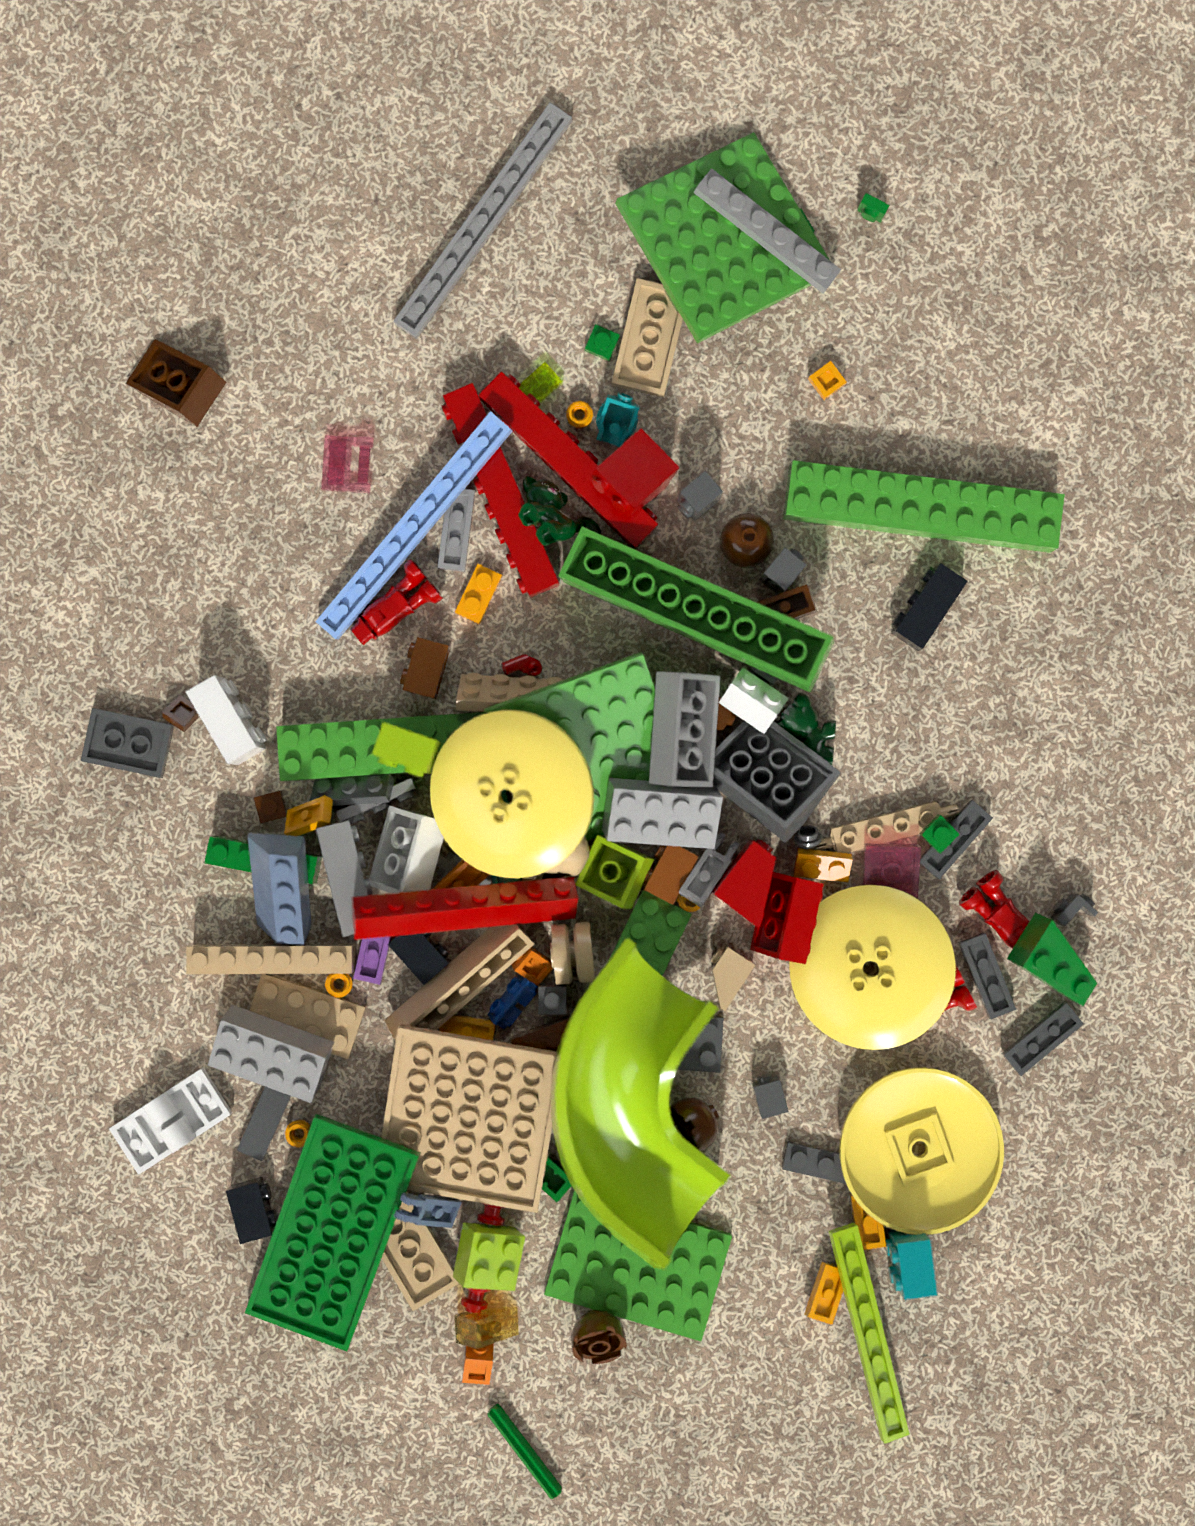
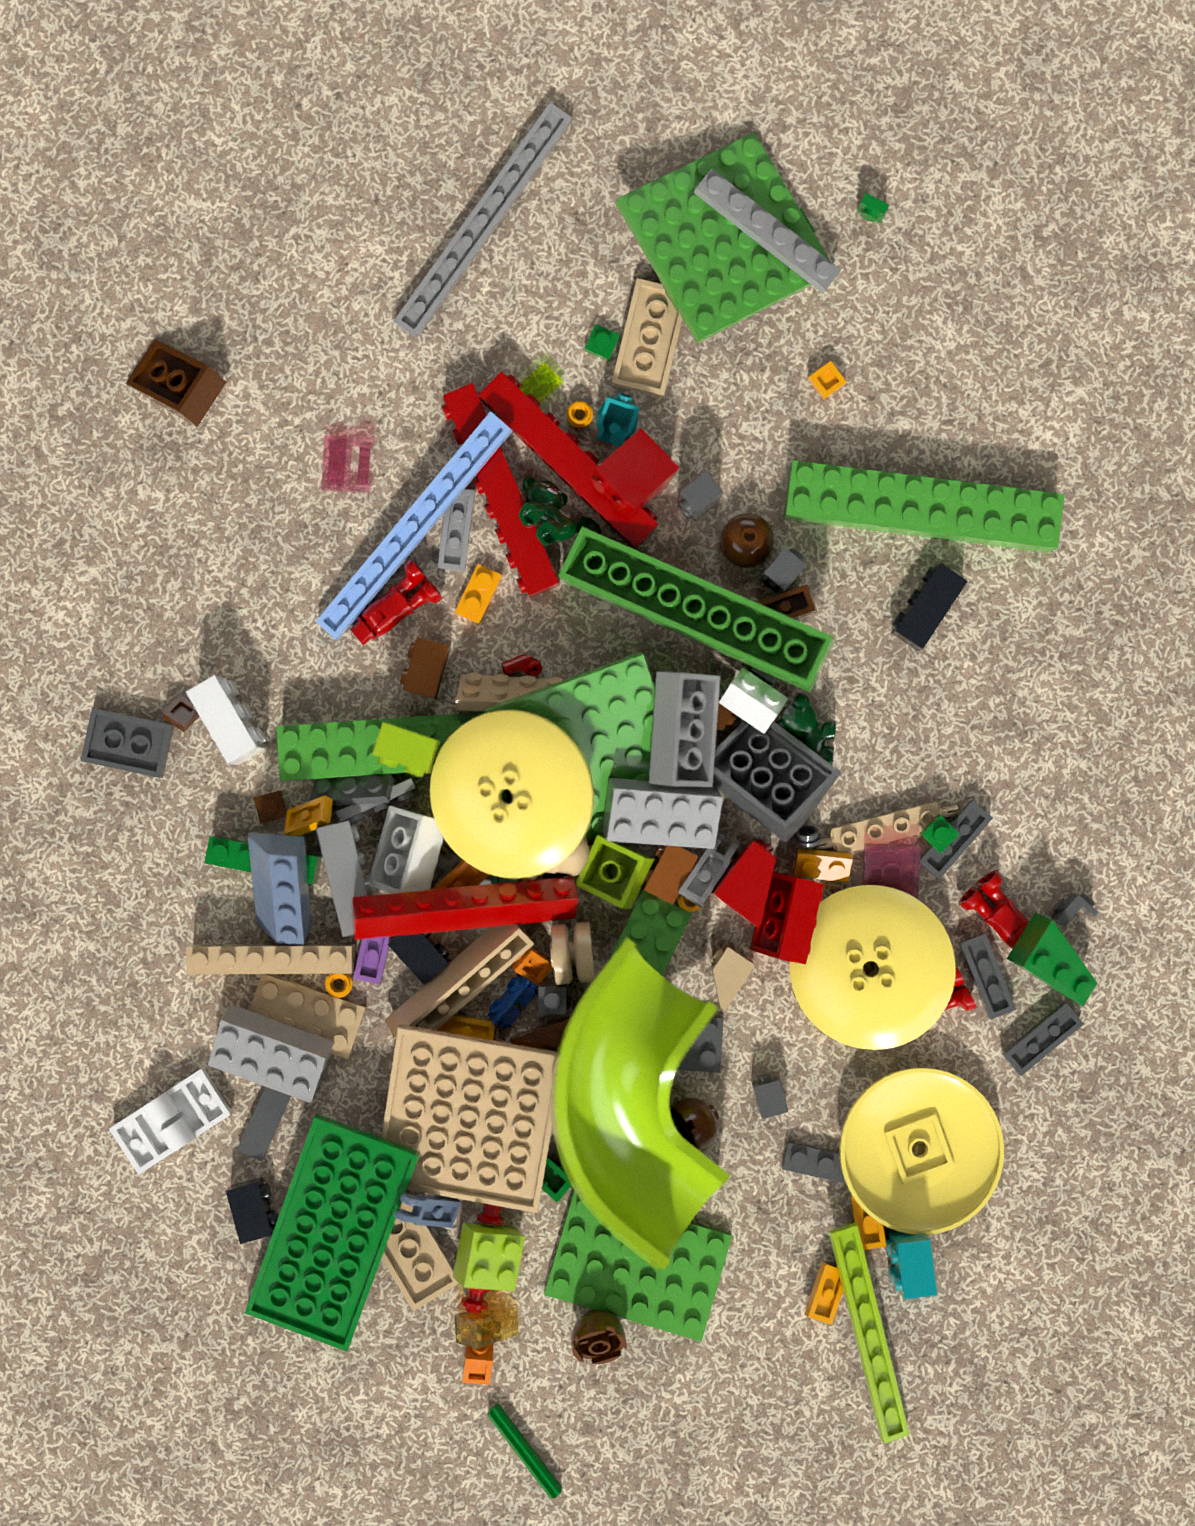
(290, 1133): light orange plate -> none

